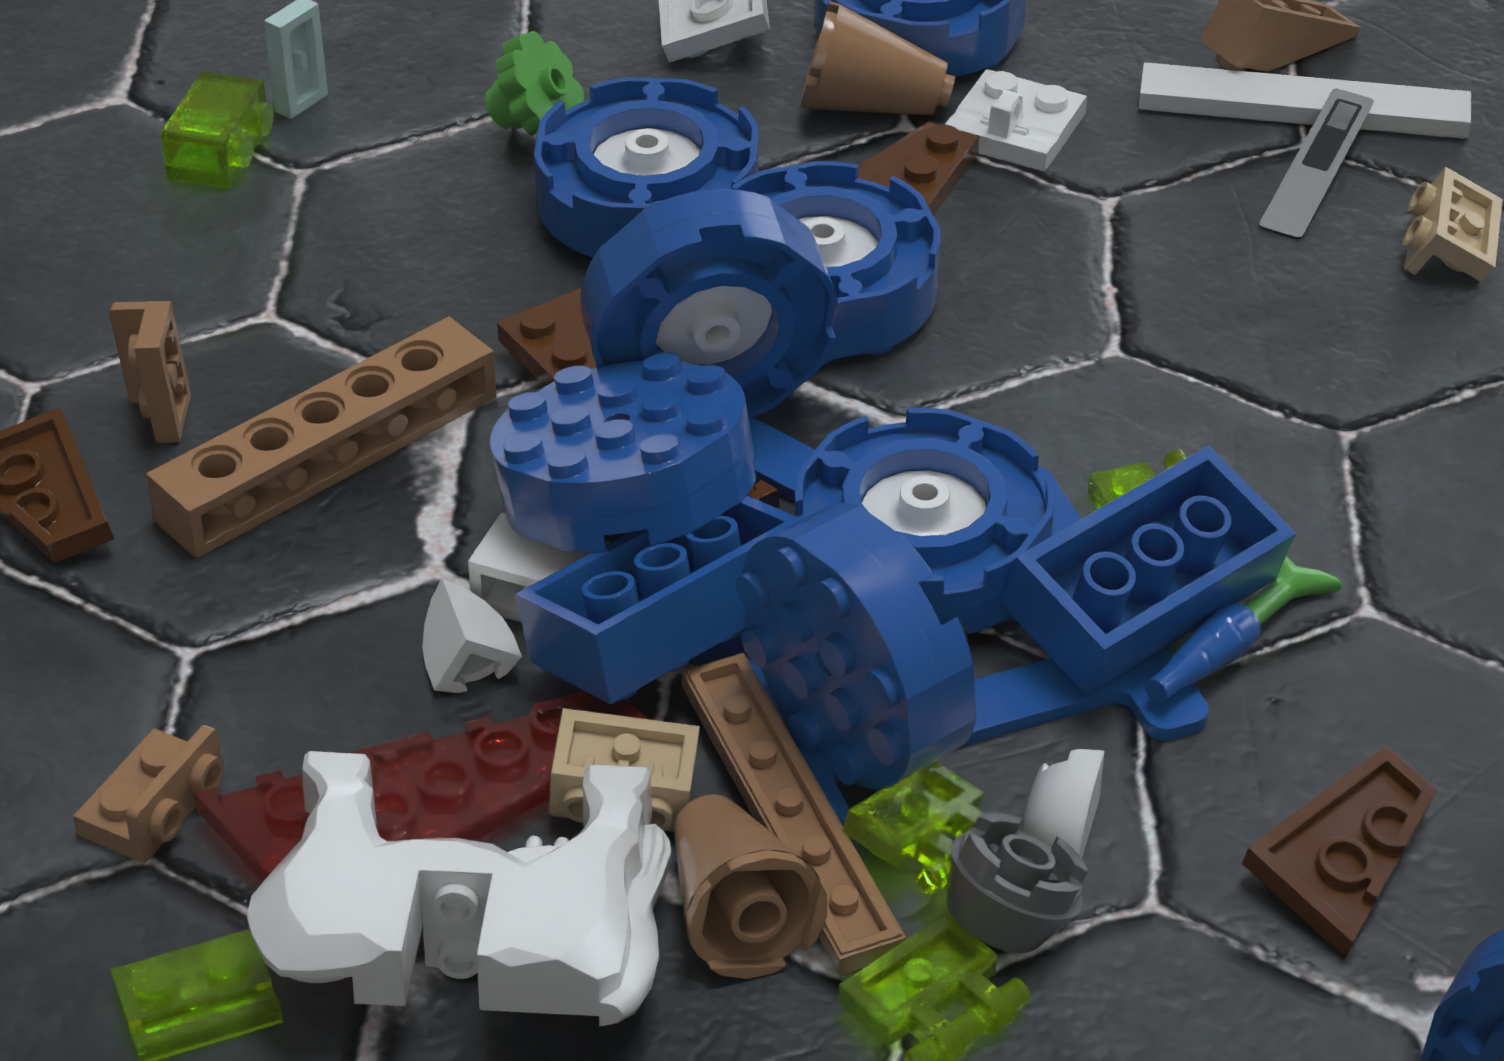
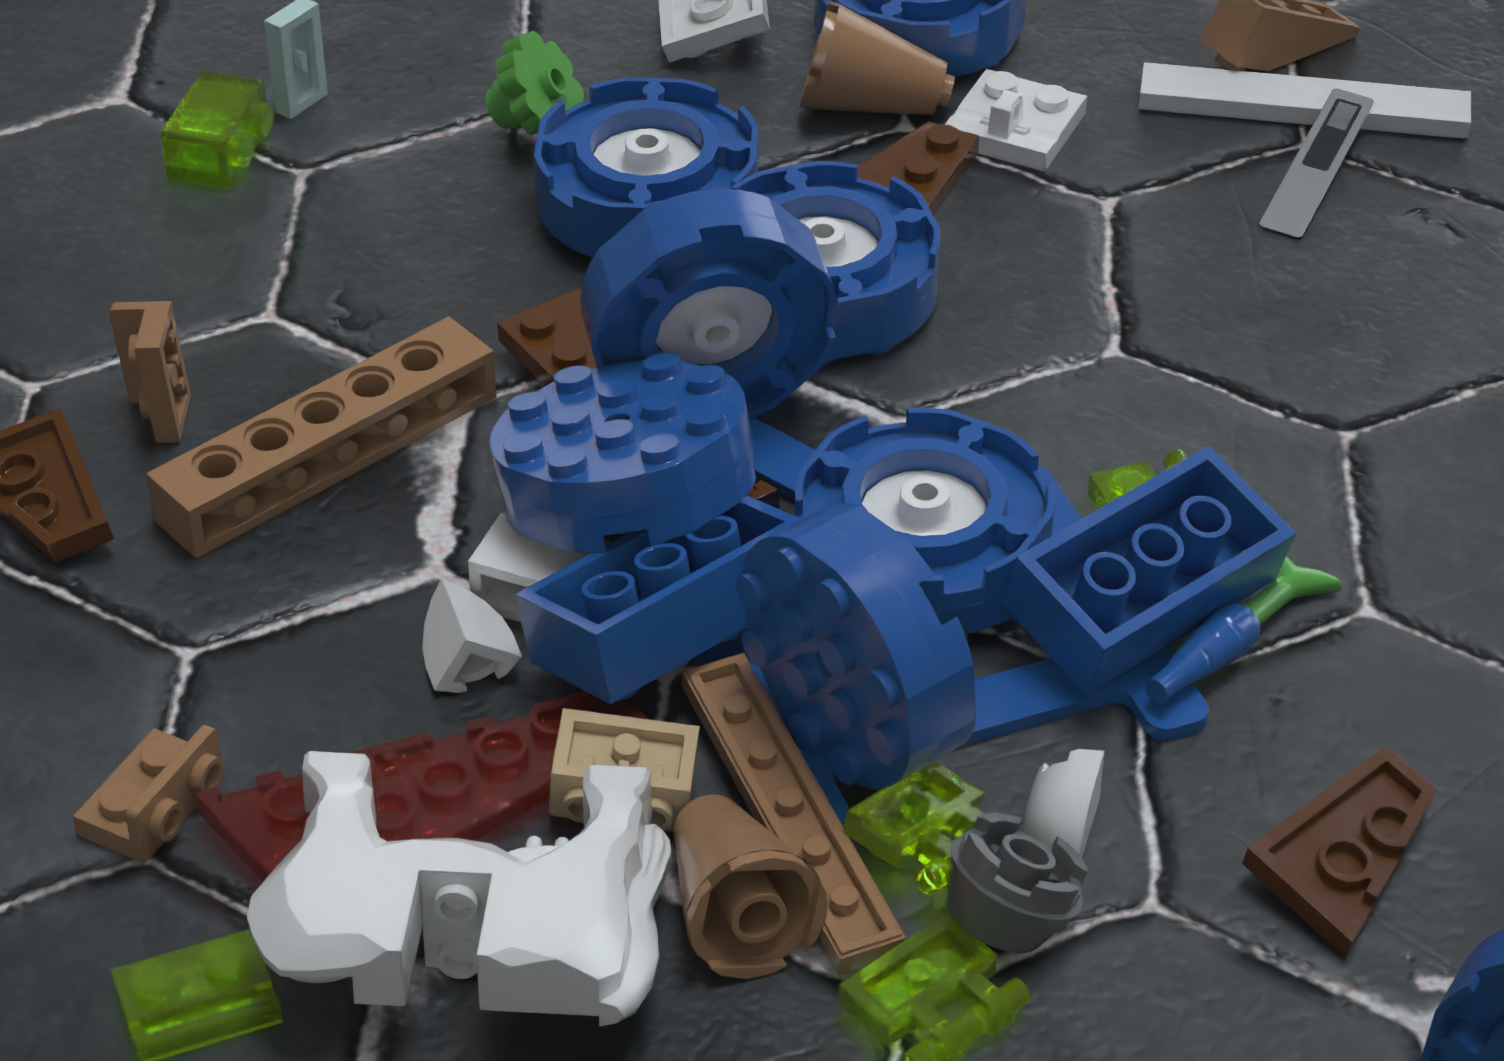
(1455, 224): tan bracket -> none

